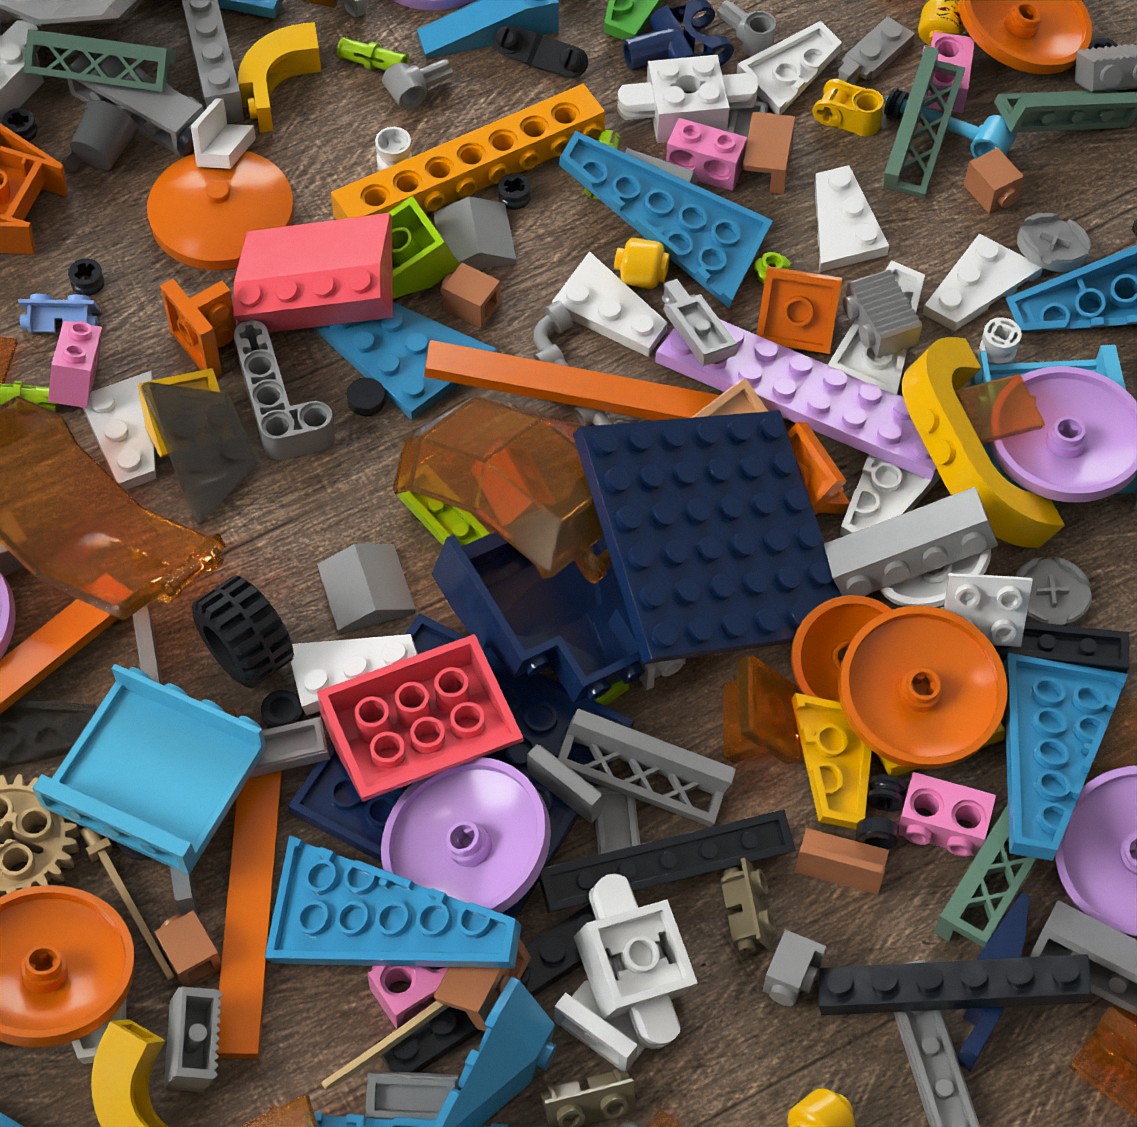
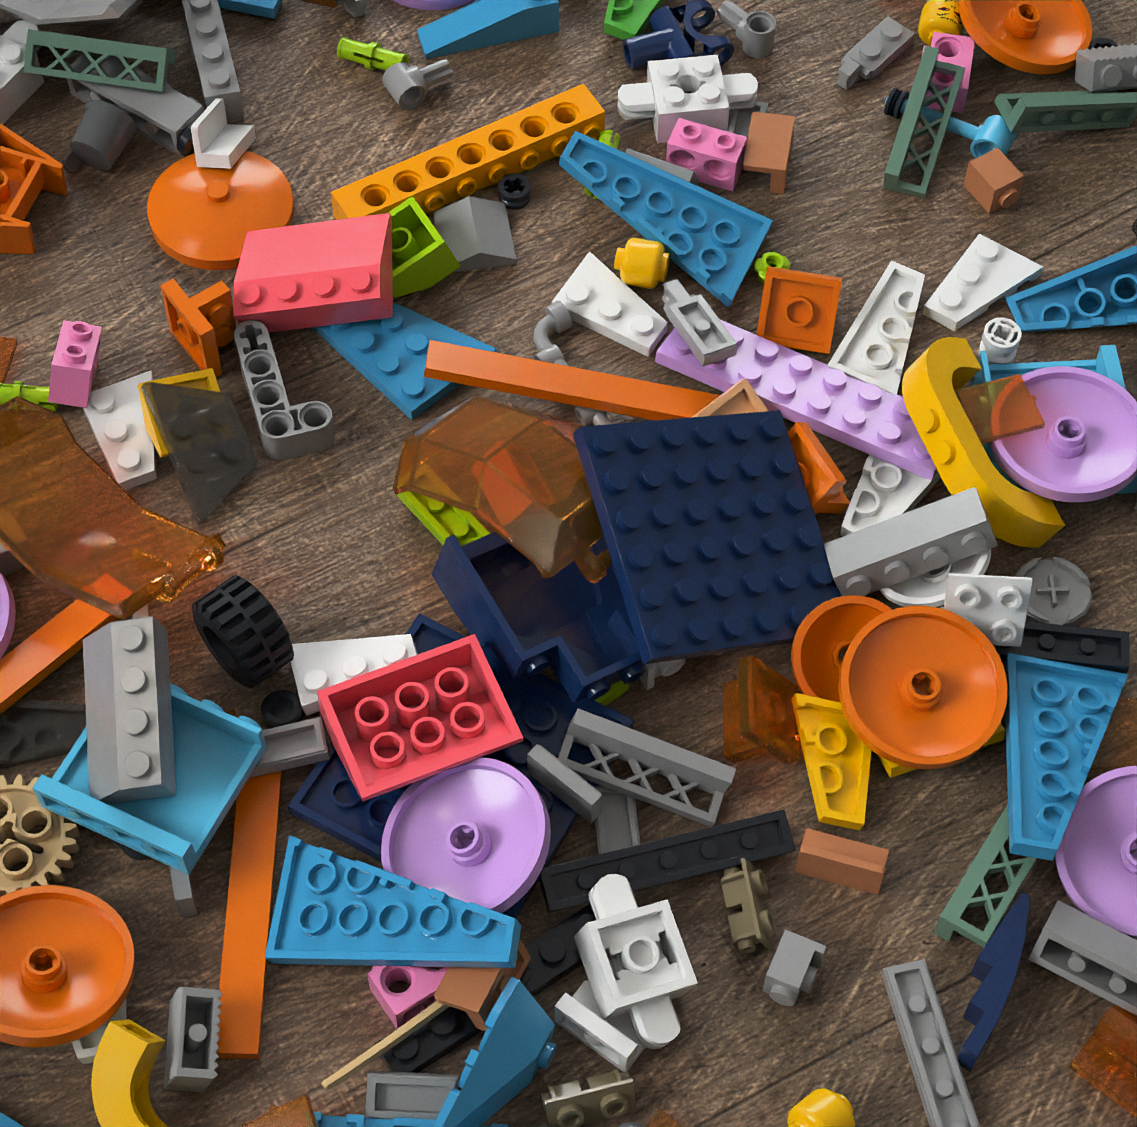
(21, 116): black bush -> none
(44, 311): light blue hinge -> none
(83, 267): black bush -> none
(99, 849): tan sword -> none
(129, 712): none -> light grey slope
(188, 949): nougat brick -> none
(270, 61): yellow arch -> none
(365, 396): black tile -> none
(365, 586): light grey slope -> none
(392, 147): white wheel -> none
(470, 295): nougat brick -> none
(541, 51): black piece -> none
(791, 65): white wing -> none
(845, 221): white wing -> none
(852, 108): yellow piece -> none
(878, 832): black tile -> none
(882, 314): light grey brick -> none
(886, 793): black bush -> none
(948, 804): bright pink brick -> none
(955, 985): black plate -> none
(1053, 242): light grey tile -> none

